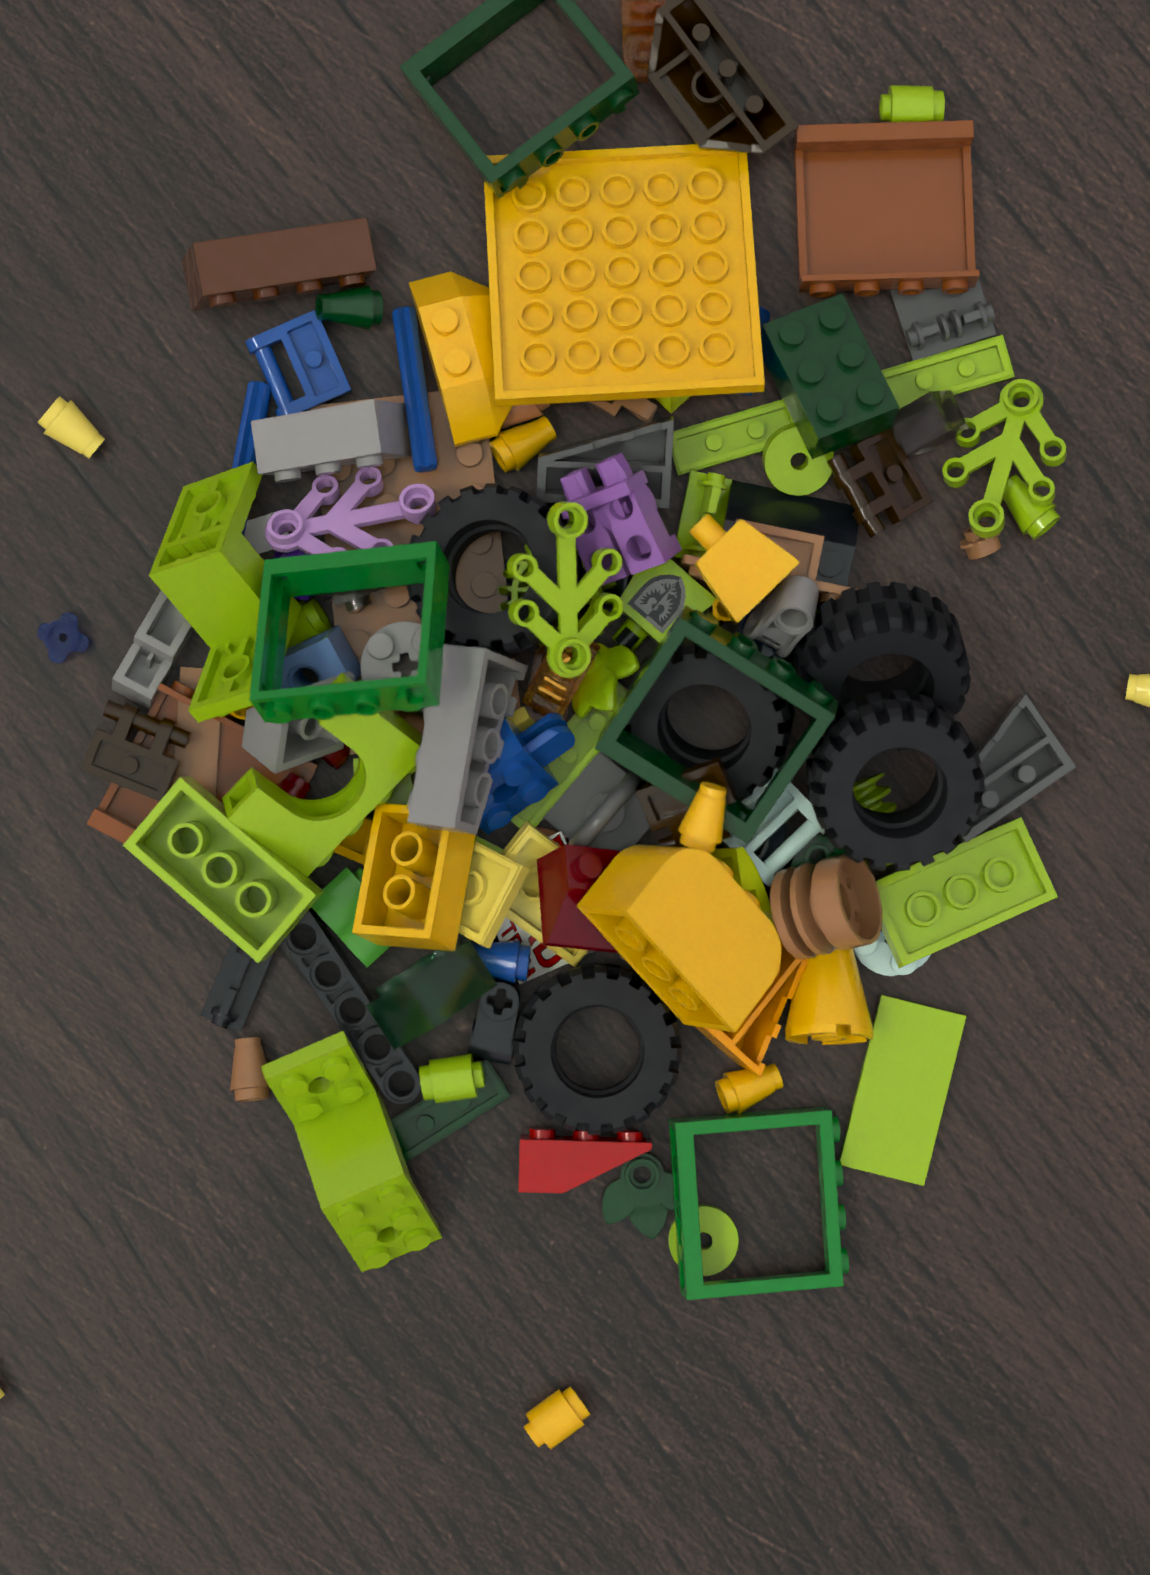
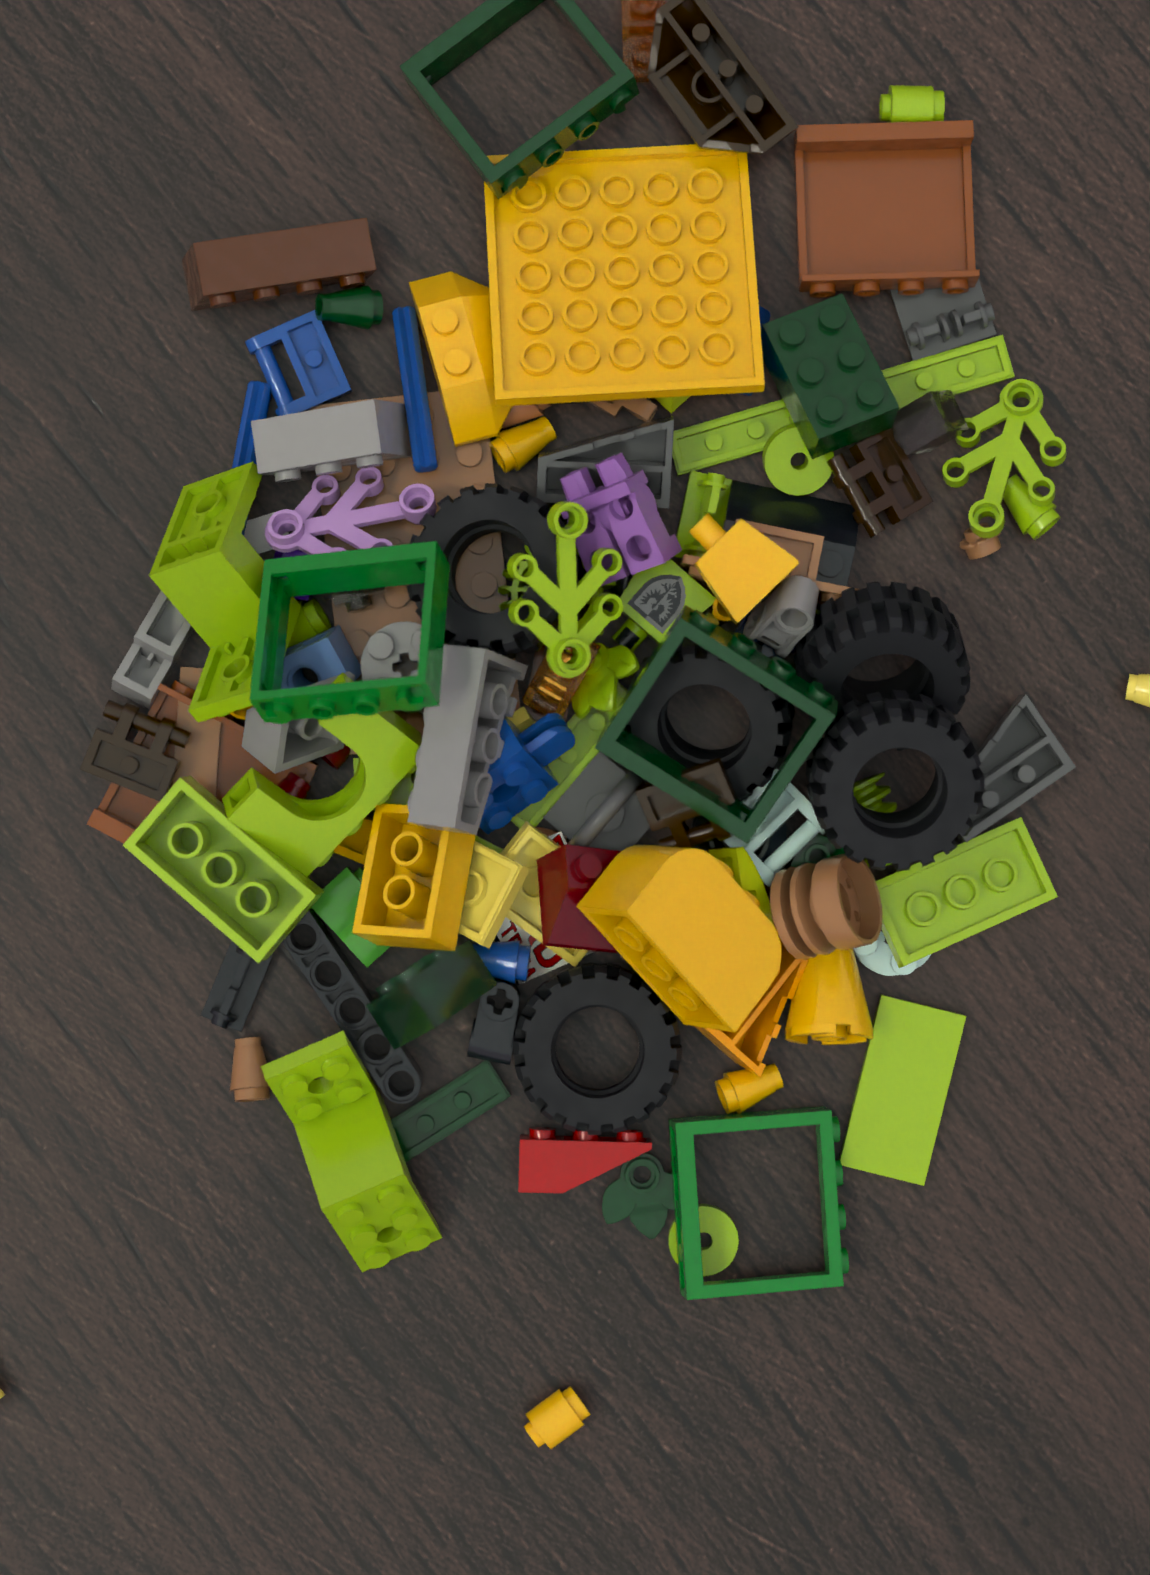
(70, 427): light yellow cone -> none
(75, 640): clear blue plate -> none
(451, 1078): lime brick -> none
(705, 818): yellow cone -> none

